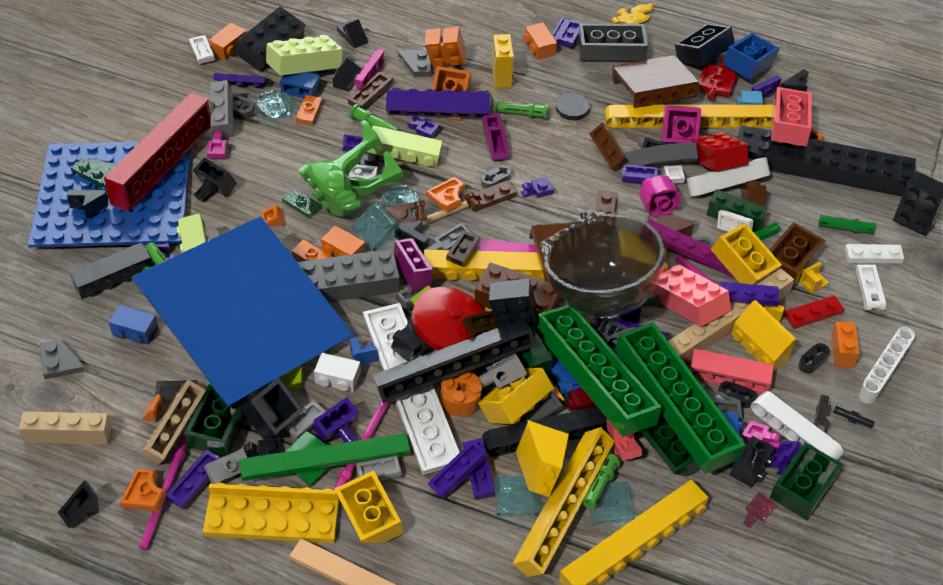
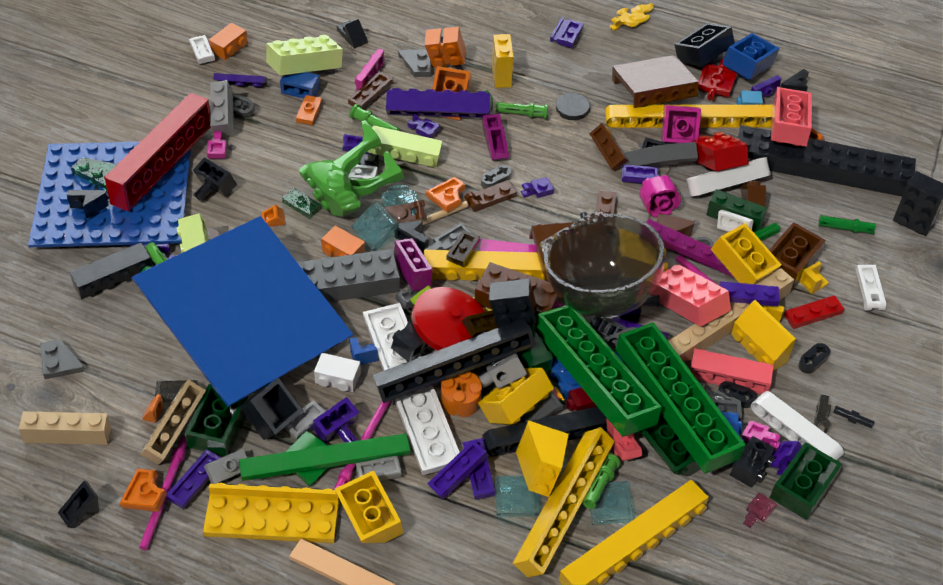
(133, 324): brick -> none
(264, 447): black plate -> none
(276, 26): black brick -> none
(281, 108): clear light blue plate -> none
(293, 379): lime slope -> none
(305, 251): orange plate -> none
(346, 75): black slope -> none
(540, 41): orange brick -> none
(612, 42): dark grey brick -> none
(675, 173): white plate -> none
(844, 344): orange brick -> none
(874, 253): white plate -> none
(886, 365): white beam -> none

